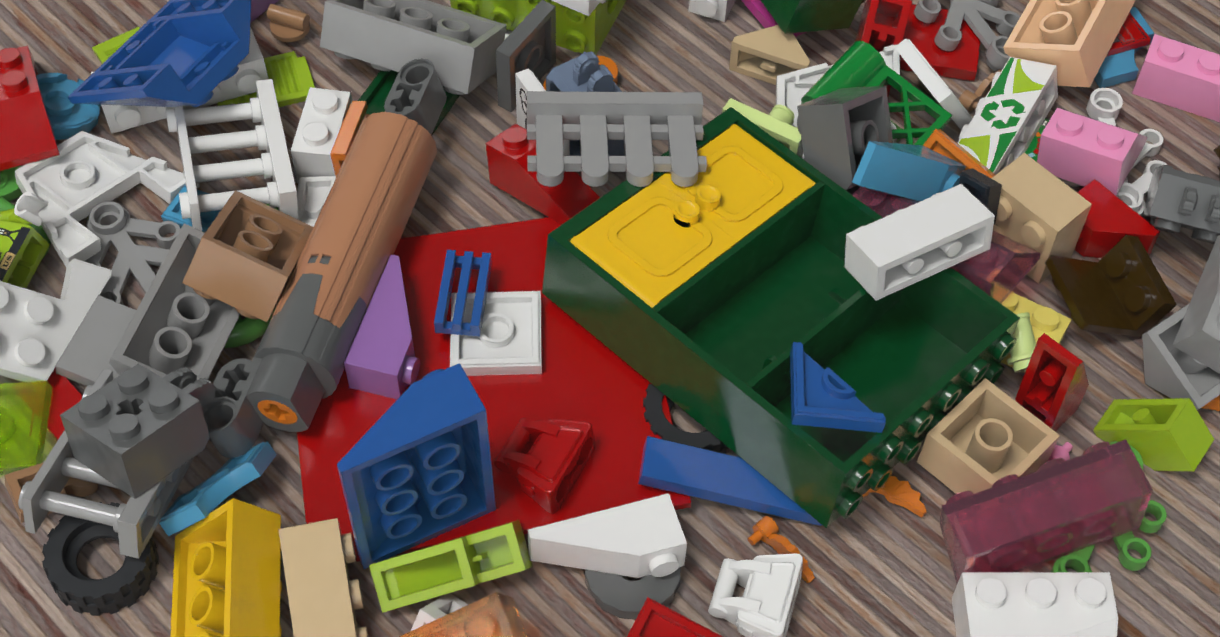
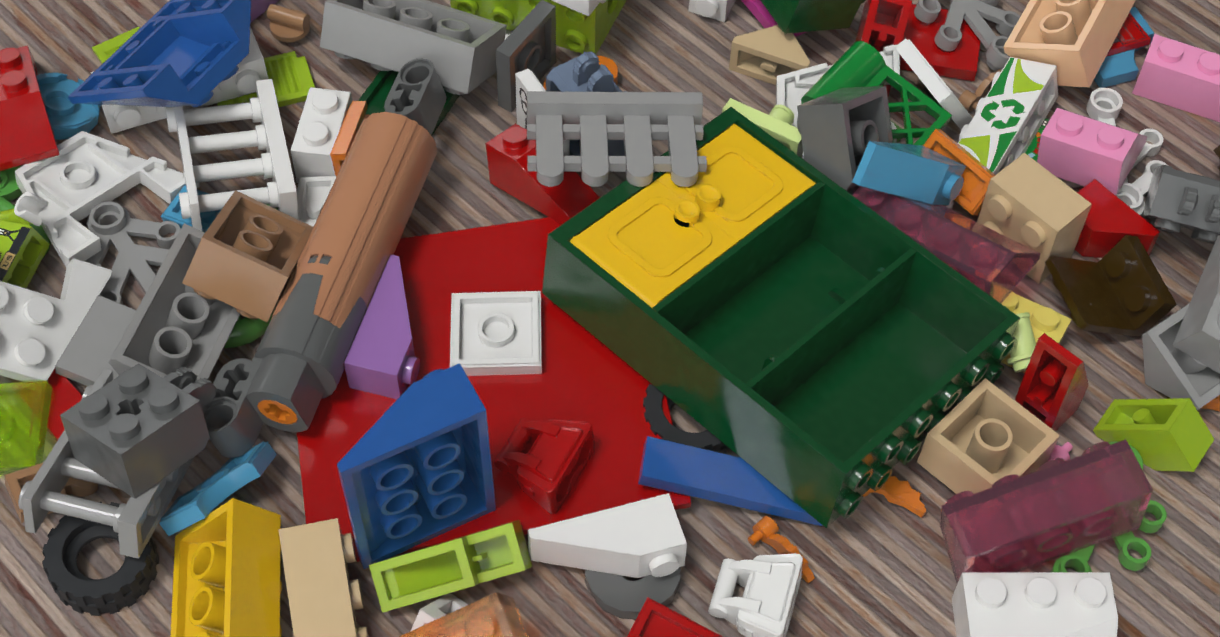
(467, 263): blue tile -> none
(825, 399): blue tile -> none
(918, 241): white brick -> none
(983, 188): black tile -> none

